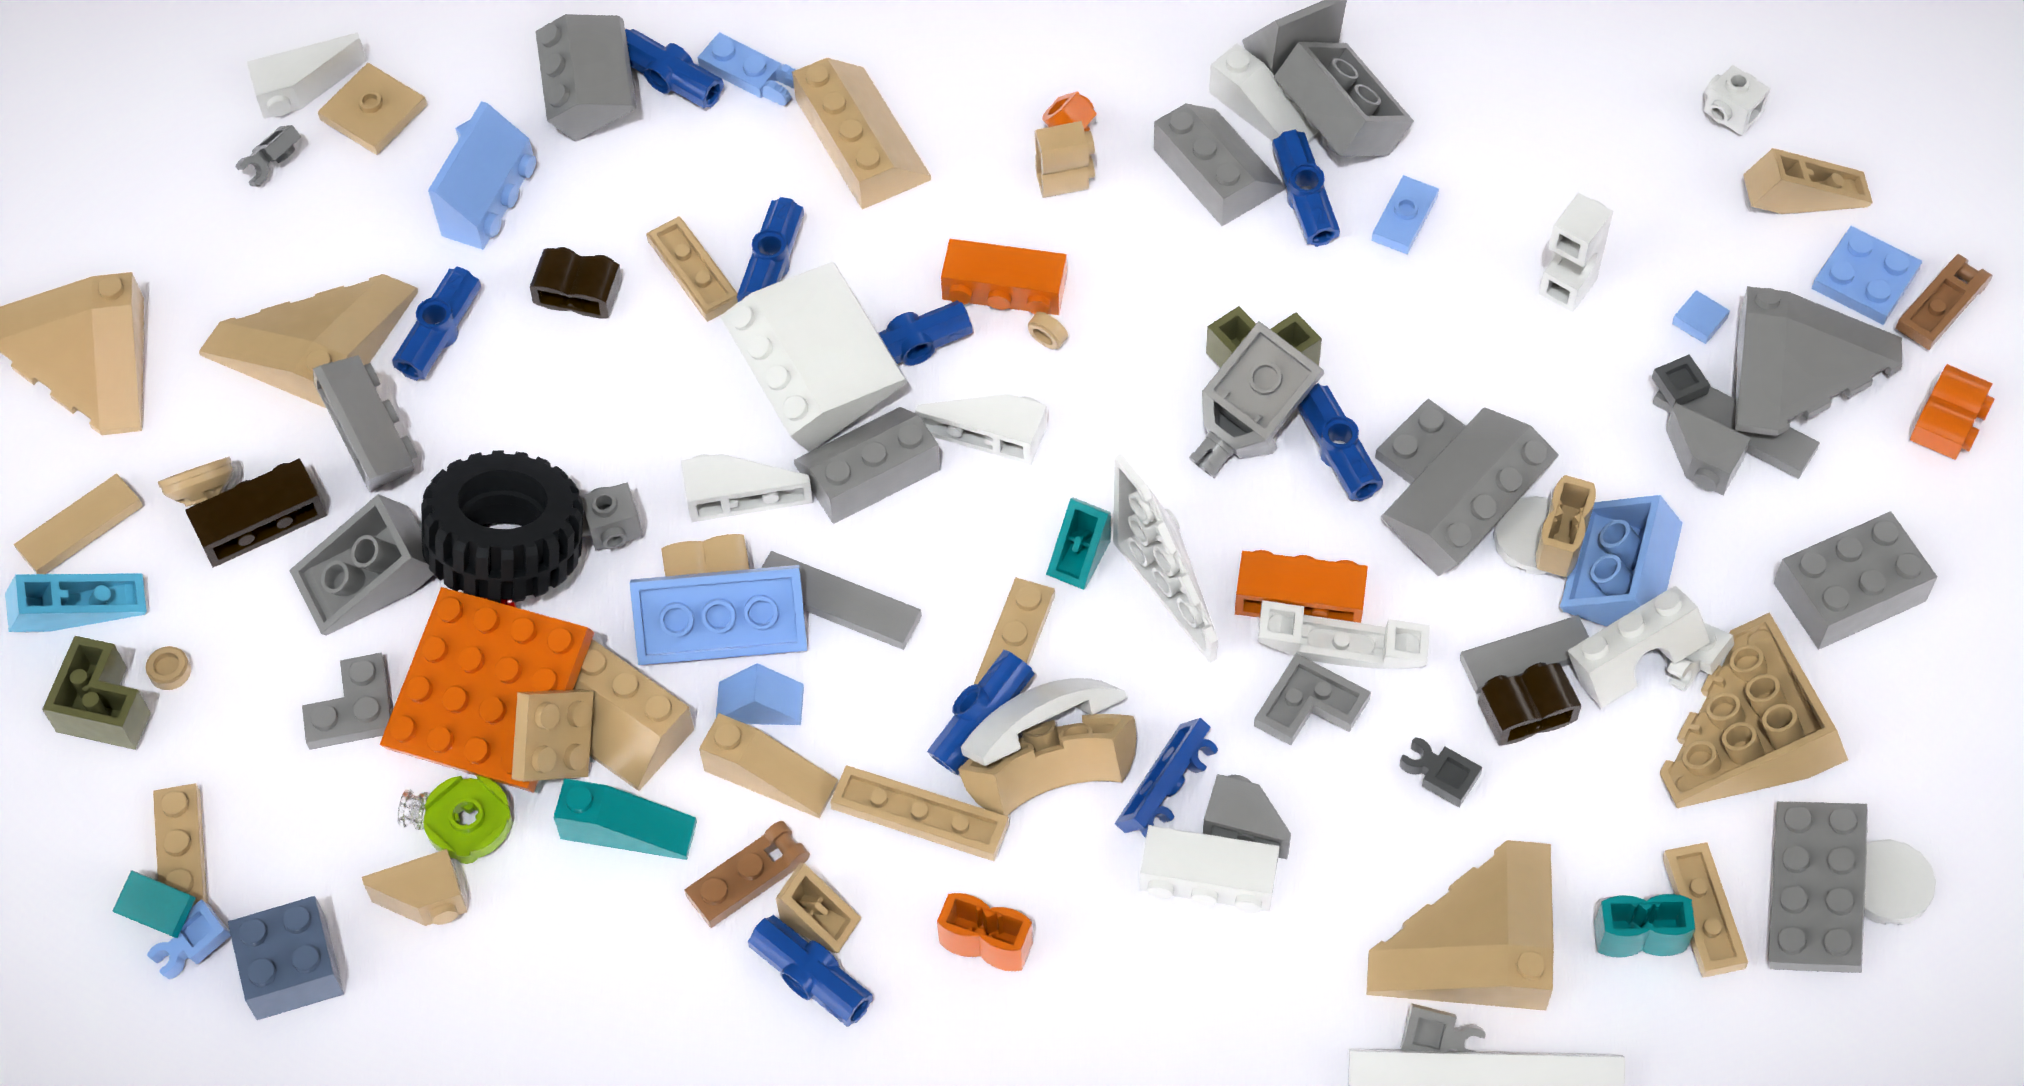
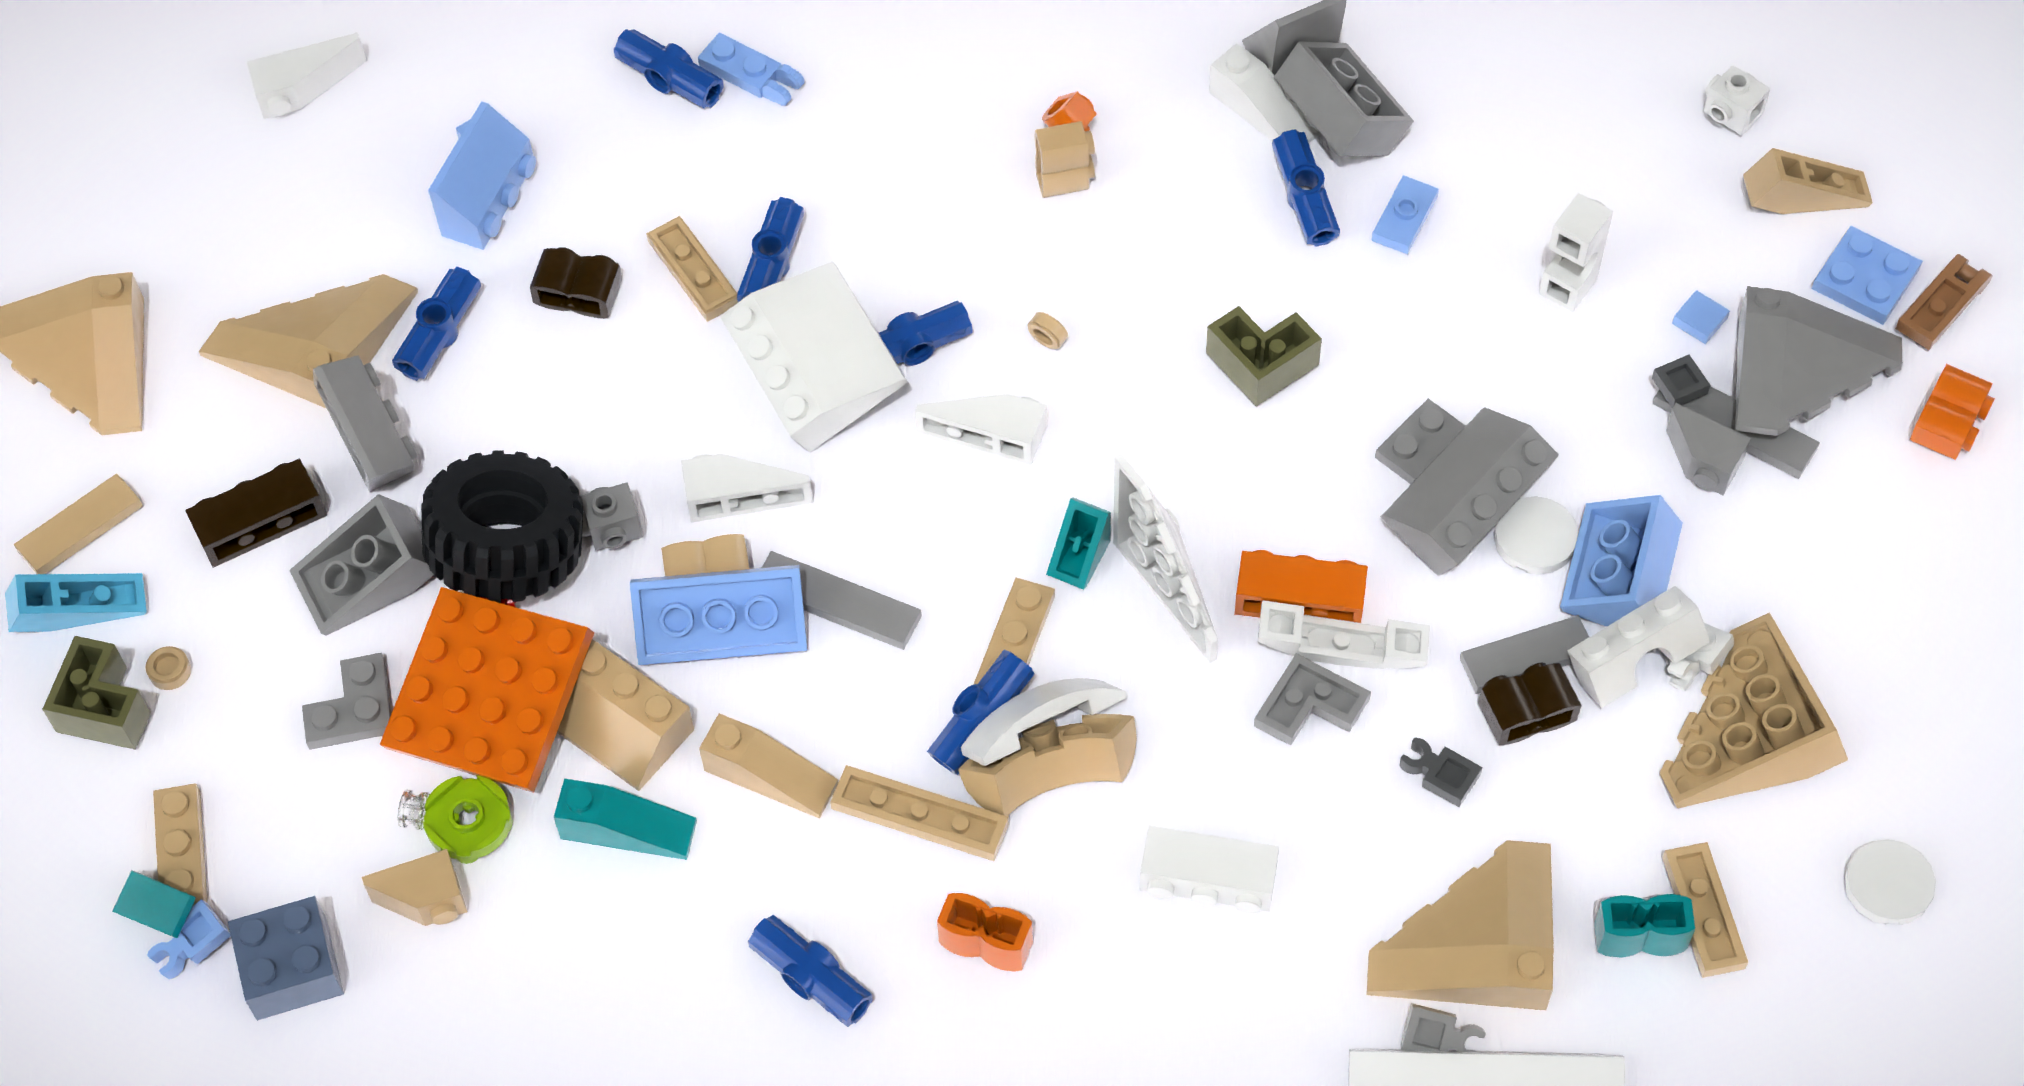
(198, 483): tan piece -> none
(275, 147): plate -> none
(372, 108): tan plate -> none
(552, 734): tan plate -> none
(585, 72): light grey slope -> none
(746, 874): medium nougat plate -> none
(761, 697): light blue slope -> none
(815, 910): tan slope -> none
(858, 131): tan slope -> none
(870, 463): light grey slope -> none
(1004, 276): orange brick -> none
(1167, 777): blue plate -> none
(1214, 161): light grey slope -> none
(1244, 813): light grey slope -> none
(1252, 398): light grey plate -> none
(1347, 460): blue piece -> none
(1565, 526): tan brick -> none
(1819, 887): light grey plate -> none
(1855, 580): light grey brick -> none

